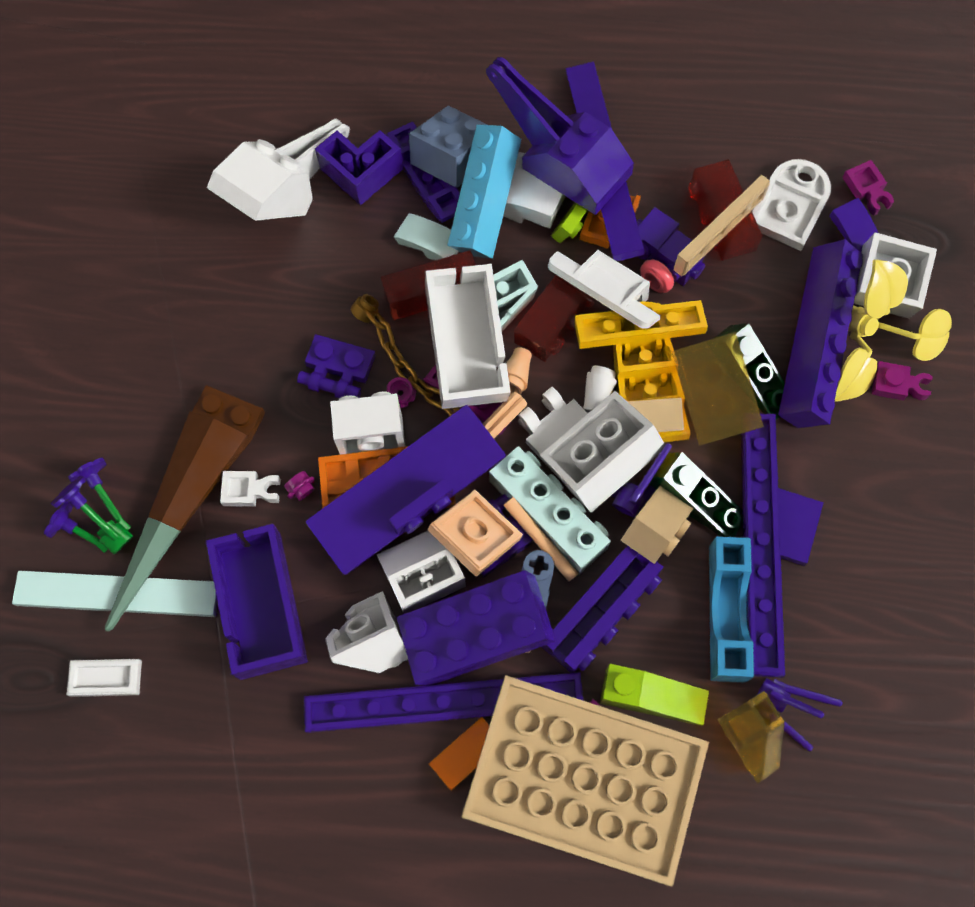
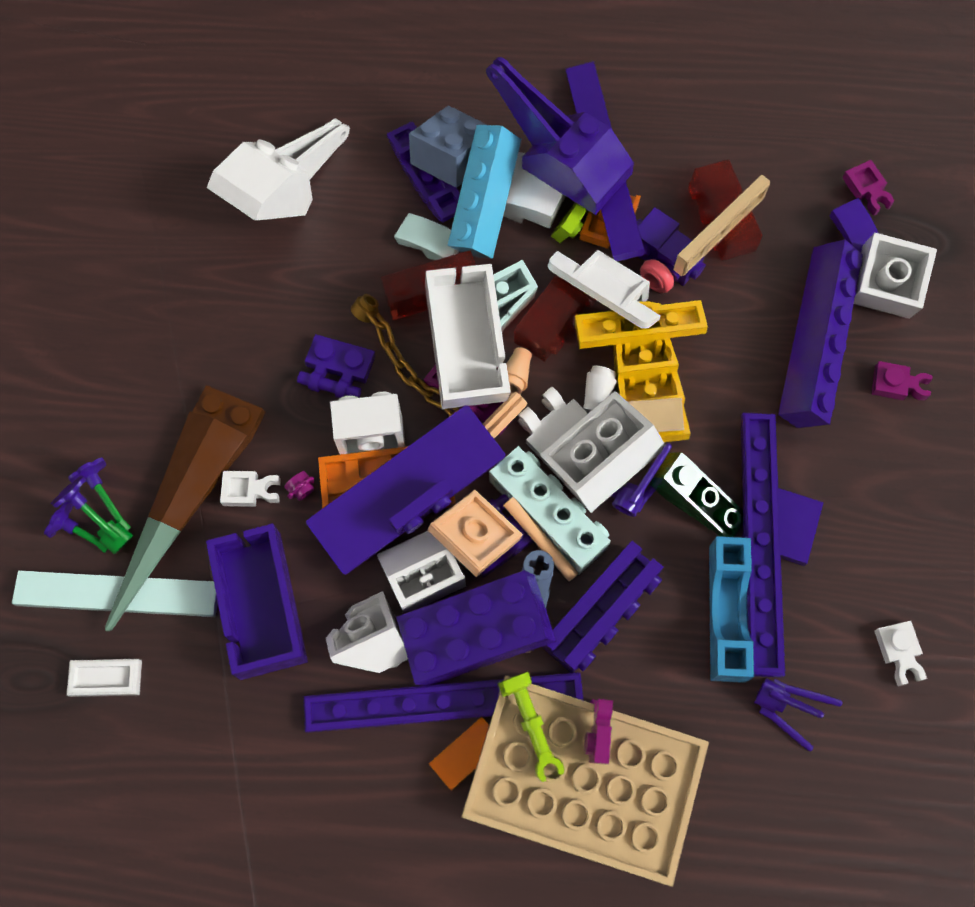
(359, 169): dark purple brick -> none
(402, 384): magenta plate -> none
(531, 722): none -> lime piece
(598, 741): none -> magenta plate
(653, 695): lime slope -> none
(658, 525): tan brick -> none
(717, 388): clear yellow tile -> none
(756, 734): clear yellow slope -> none
(763, 375): dark green slope -> none
(793, 204): white tile -> none
(886, 291): light yellow plant -> none
(901, 646): none -> white plate

